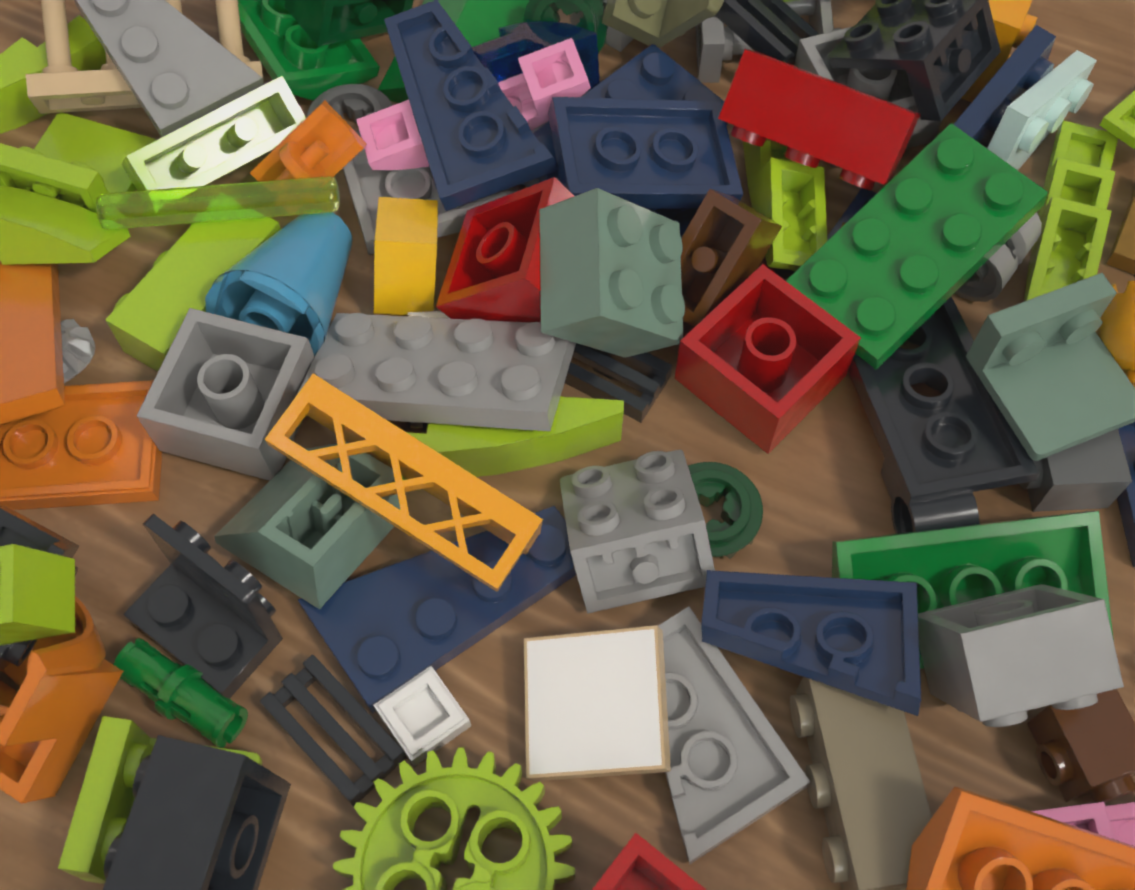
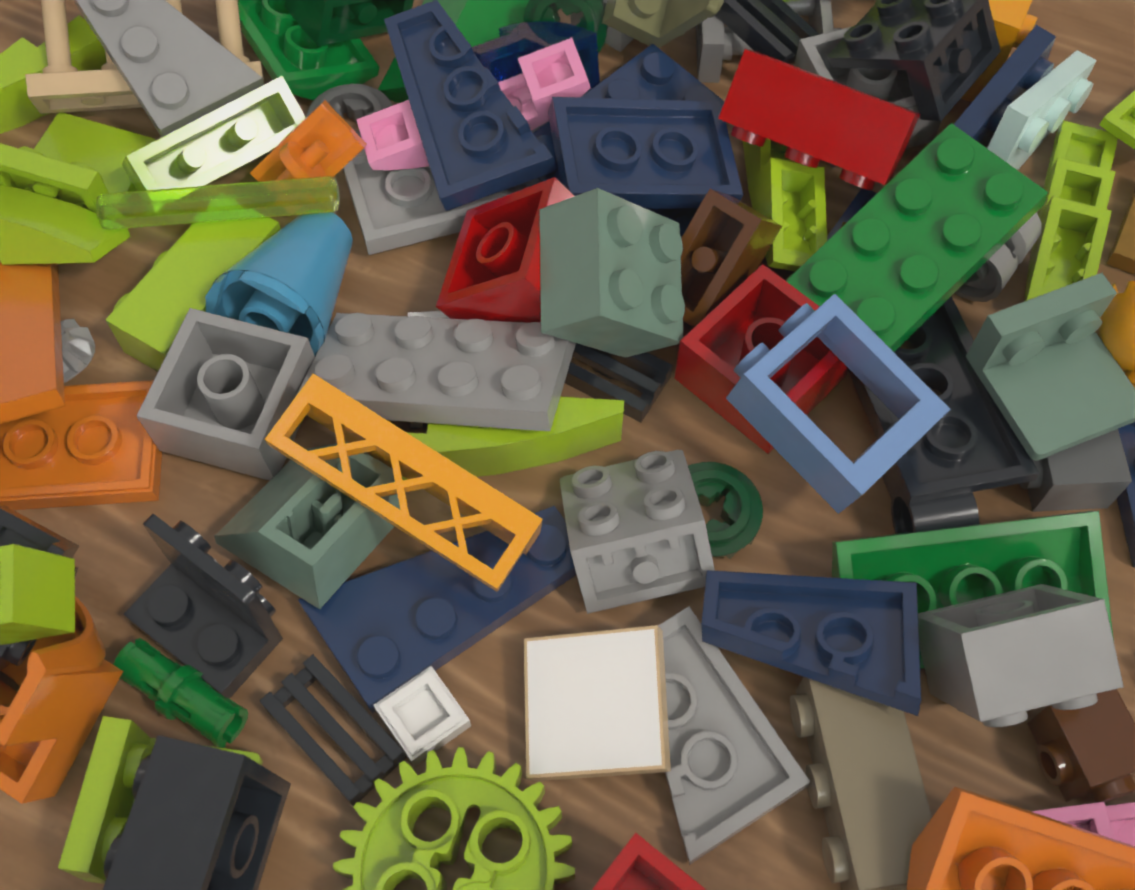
(405, 256): yellow slope -> none
(798, 438): none -> medium blue window

